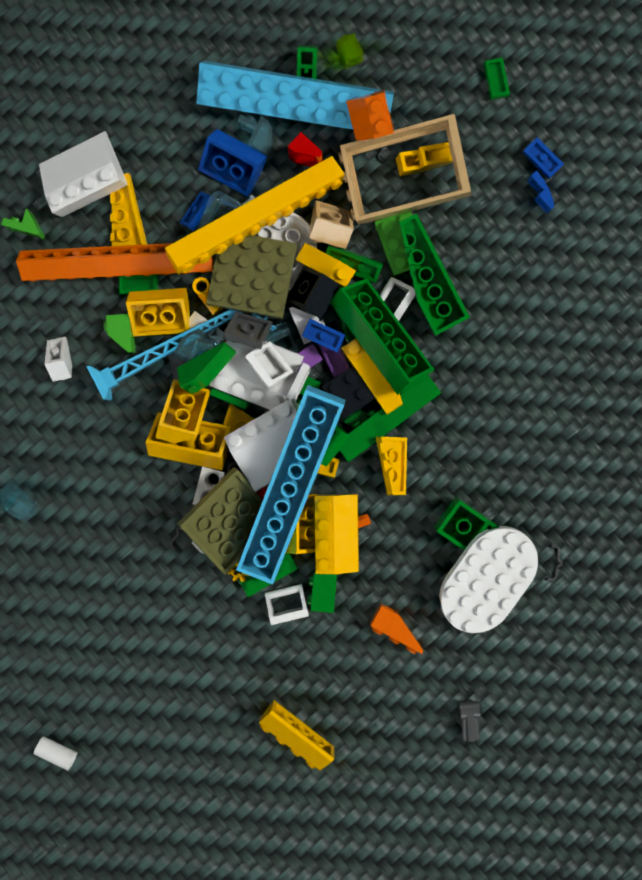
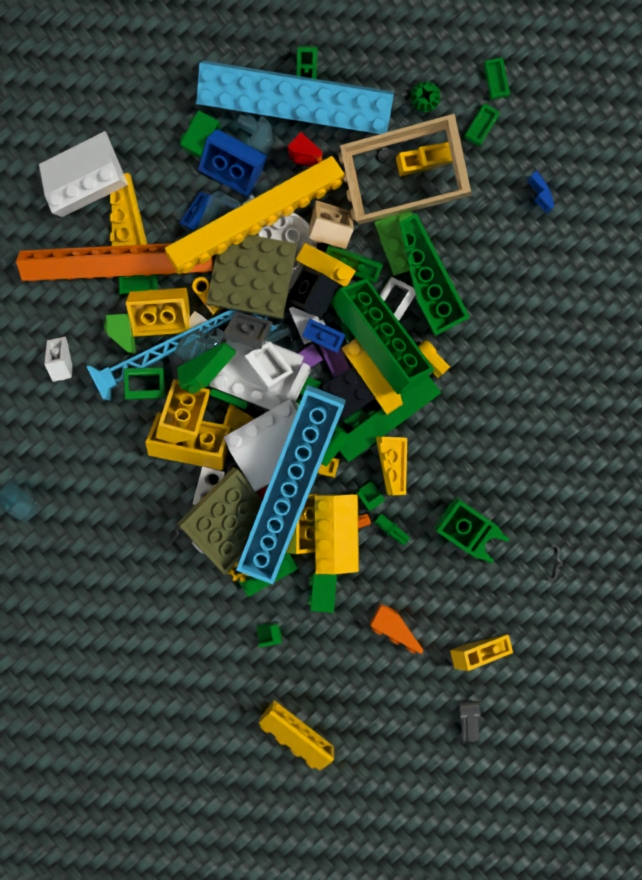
(26, 226): bright green slope -> none
(55, 753): white pin -> none
(136, 395): none -> green tile
(195, 138): none -> green brick
(269, 634): none -> green panel
(287, 615): white tile -> none
(349, 50): clear neon green brick -> none
(370, 116): orange slope -> none
(370, 496): none -> green panel
(392, 529): none -> green axle
(422, 104): none -> green gear
(434, 359): none -> yellow piece
(481, 652): none -> yellow slope
(482, 124): none -> green tile
(488, 579): white plate -> none
(543, 158): blue plate -> none

